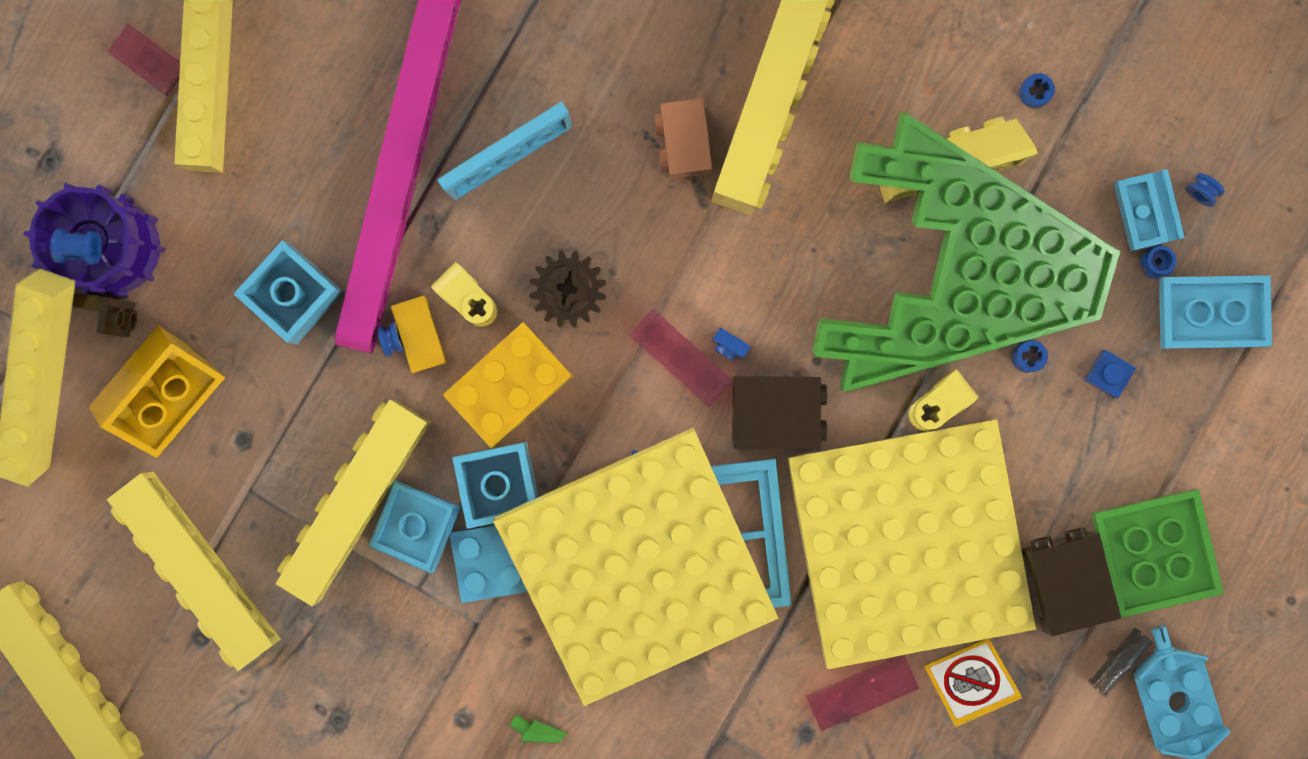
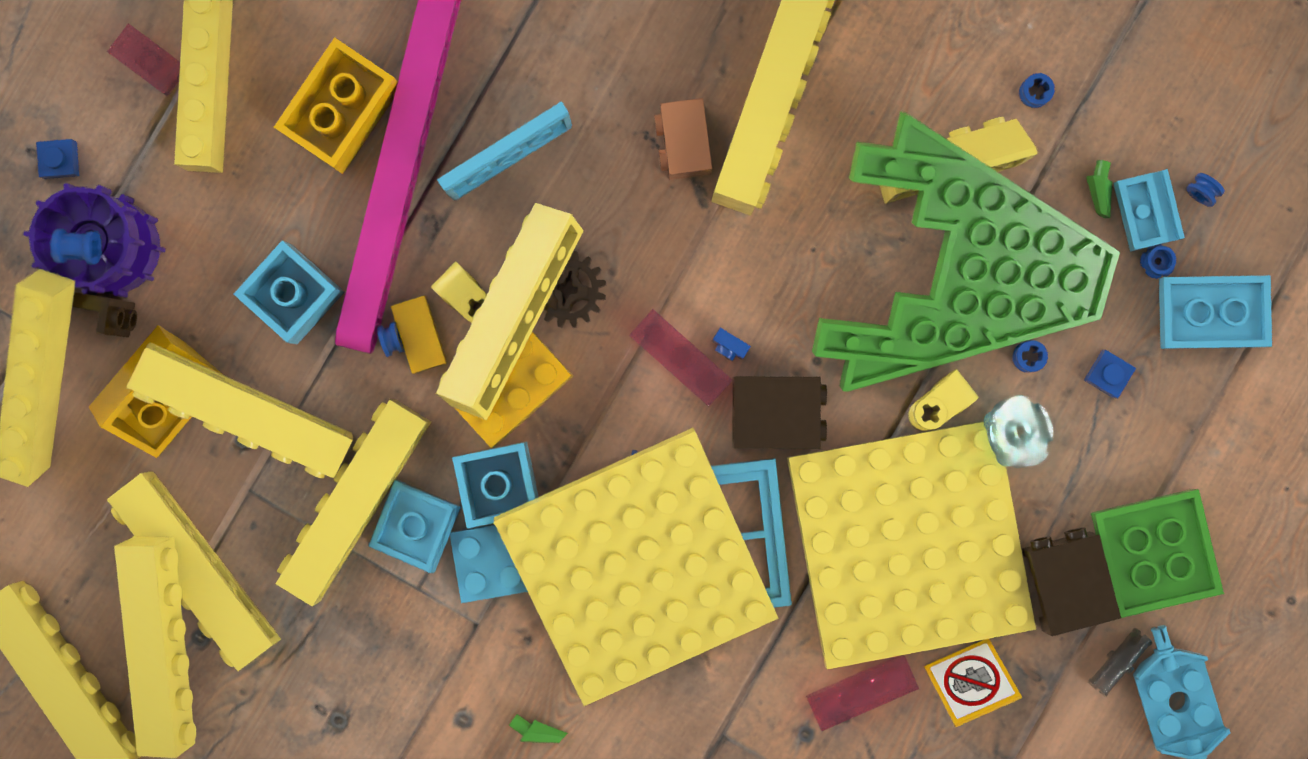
(57, 159): none -> blue plate
(155, 646): none -> light yellow brick
(240, 410): none -> light yellow brick
(338, 105): none -> yellow brick
(510, 311): none -> light yellow brick
(1003, 437): none -> clear light blue plate
(1101, 188): none -> bright green bar

